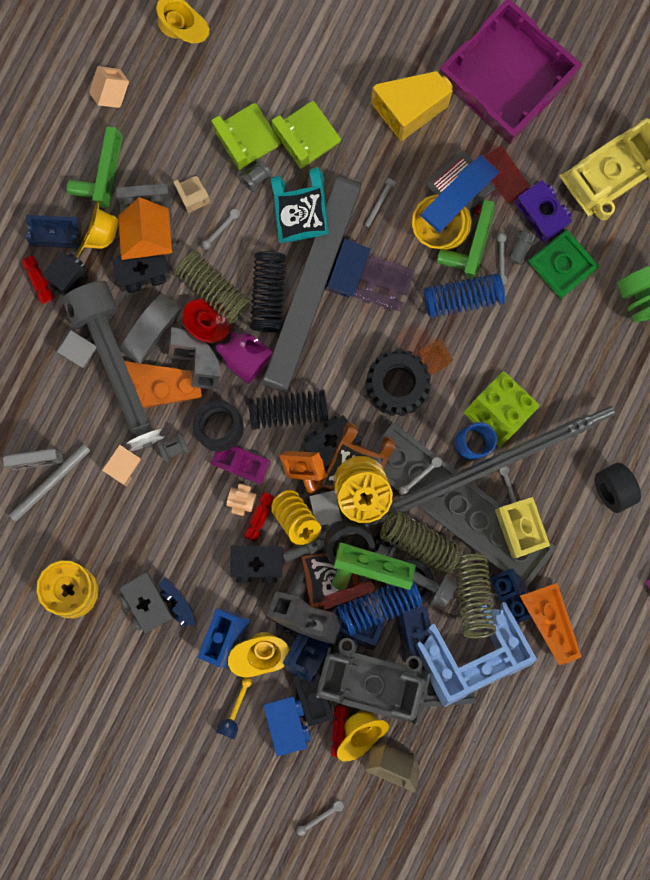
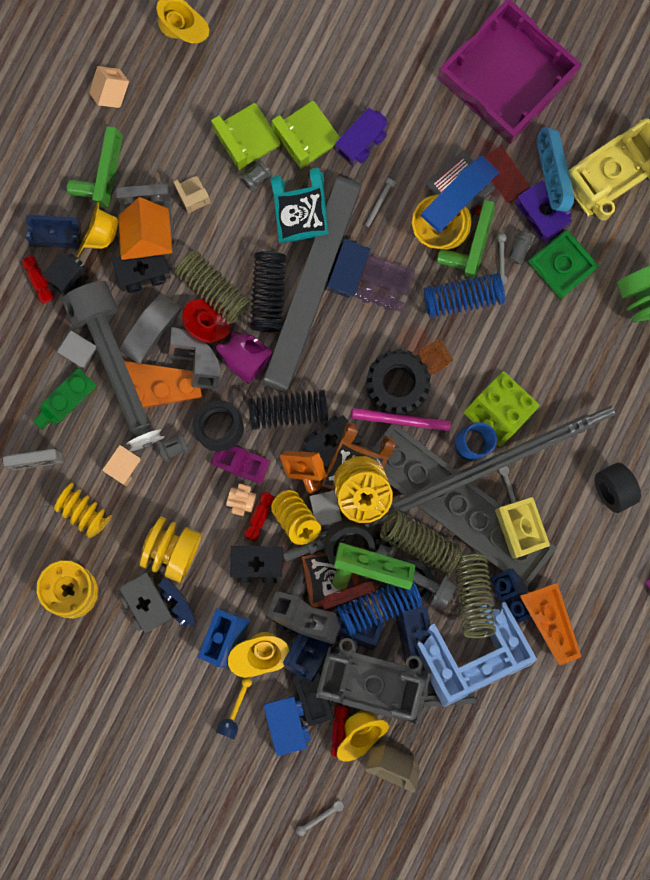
(45, 486): light grey bar -> none
(65, 399): none -> green hinge
(81, 511): none -> yellow piece
(170, 549): none -> yellow wheel
(234, 215): light grey hinge -> none
(361, 136): none -> dark purple brick
(400, 419): none -> dark pink bar
(411, 101): yellow slope -> none
(435, 463): light grey hinge -> none
(555, 169): none -> dark azure beam

